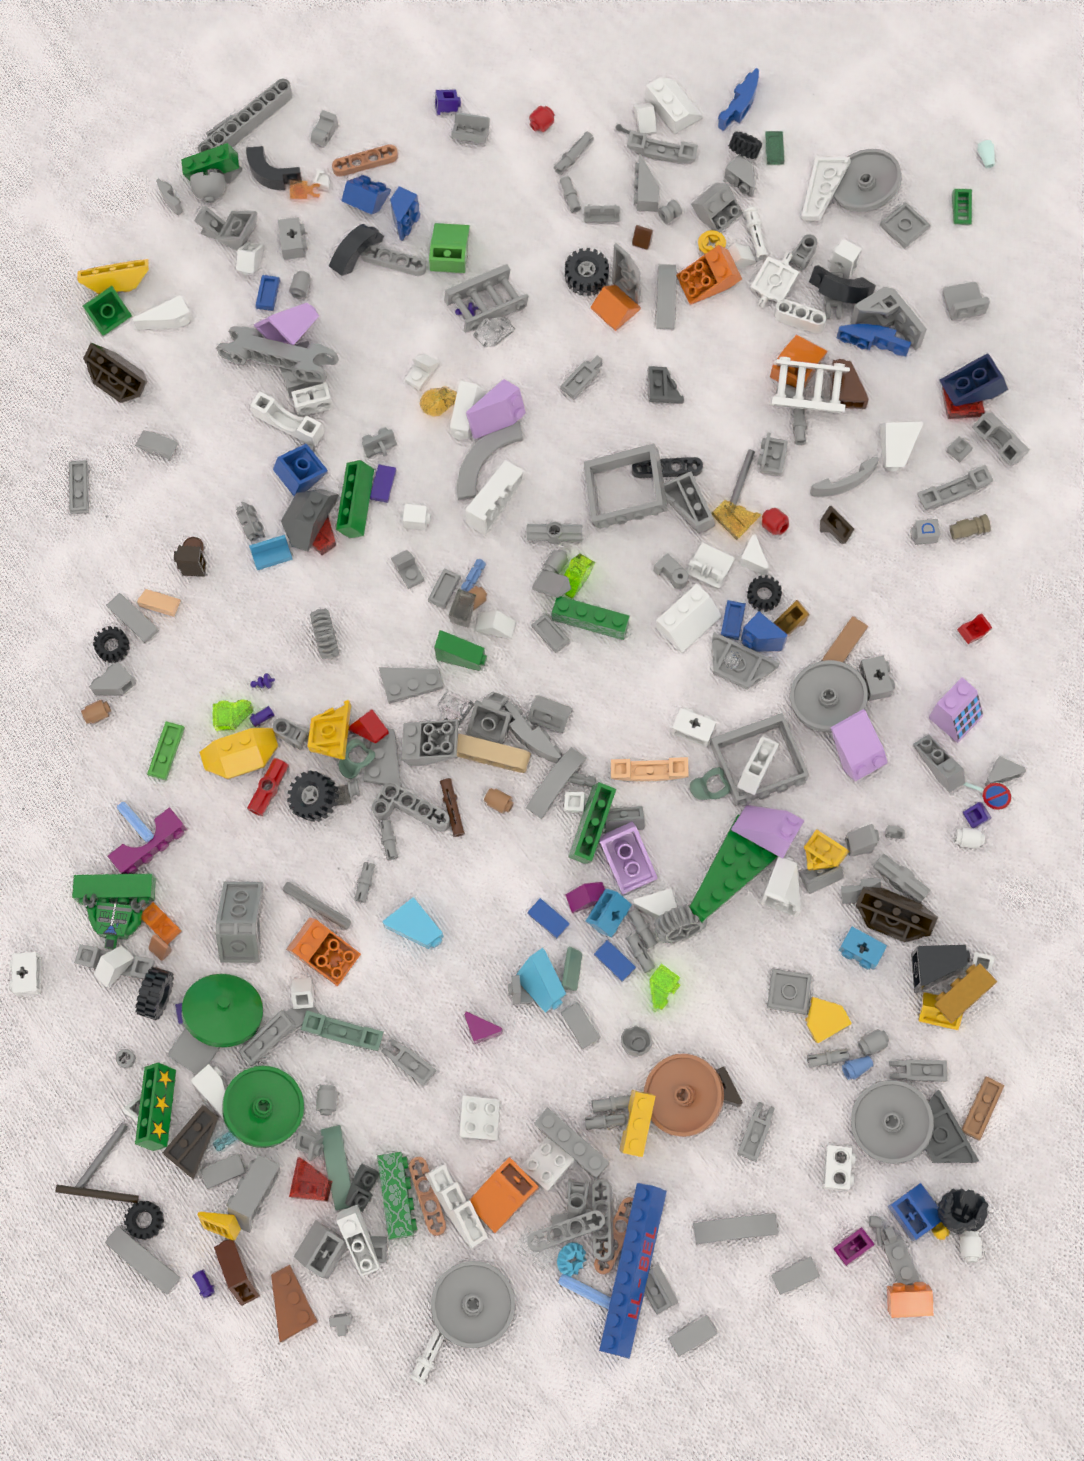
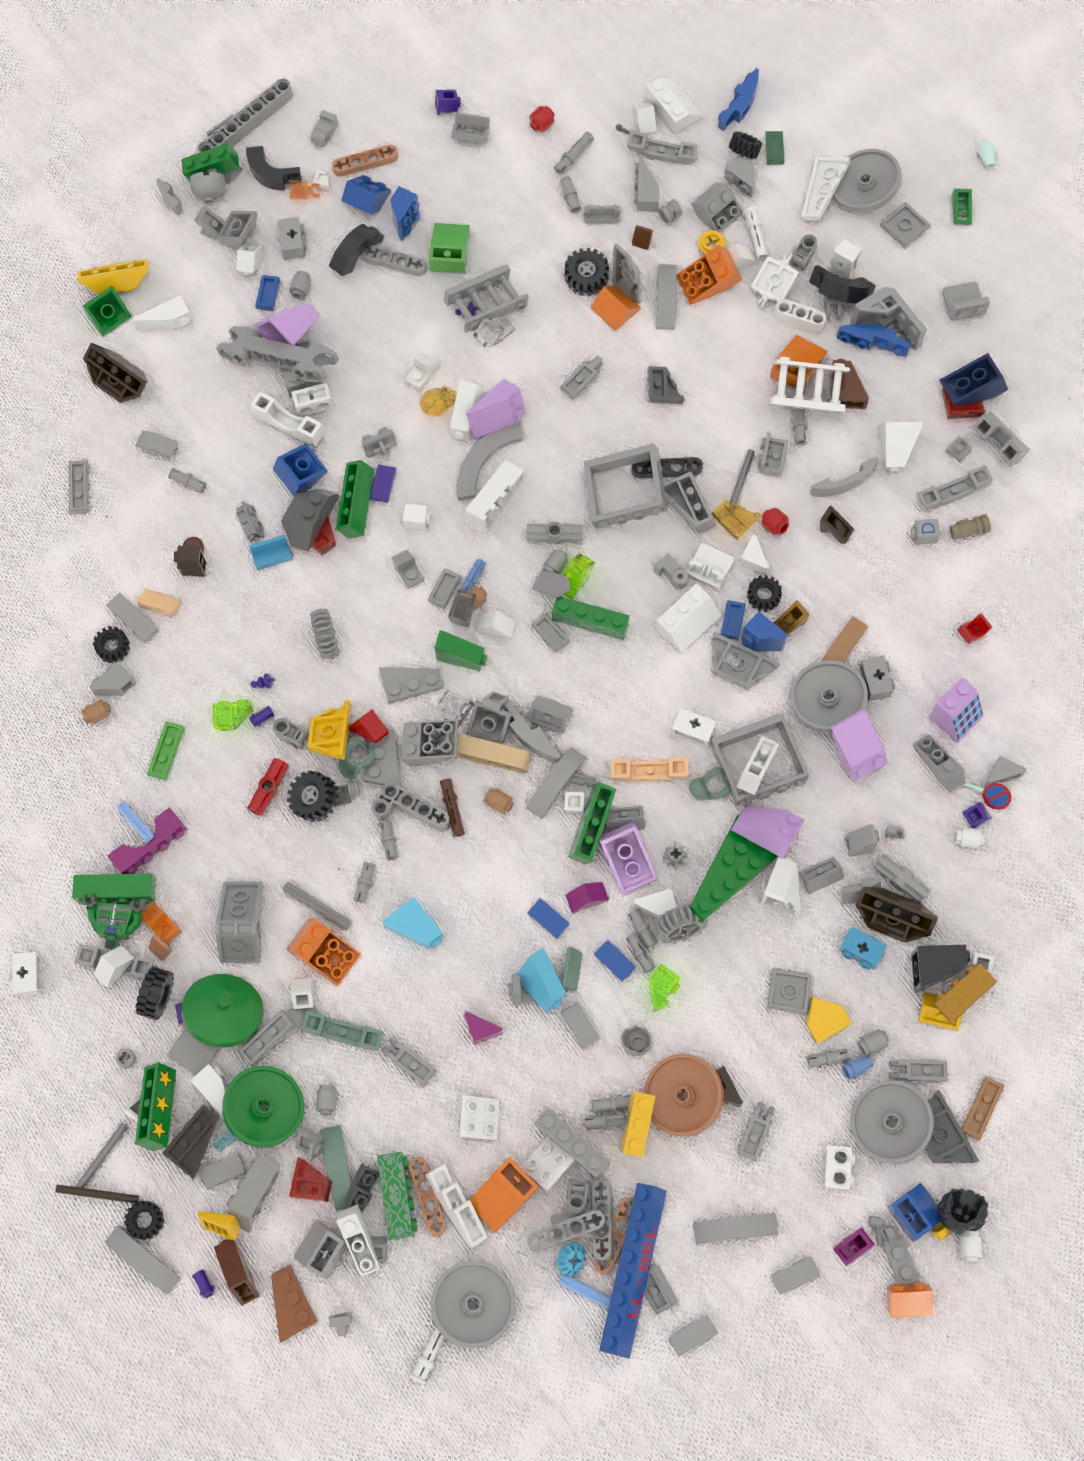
(187, 480): none -> light grey pin
(239, 752): yellow wedge -> none
(608, 912): dark azure brick -> none
(670, 857): none -> light grey gear
(823, 852): yellow slope -> none

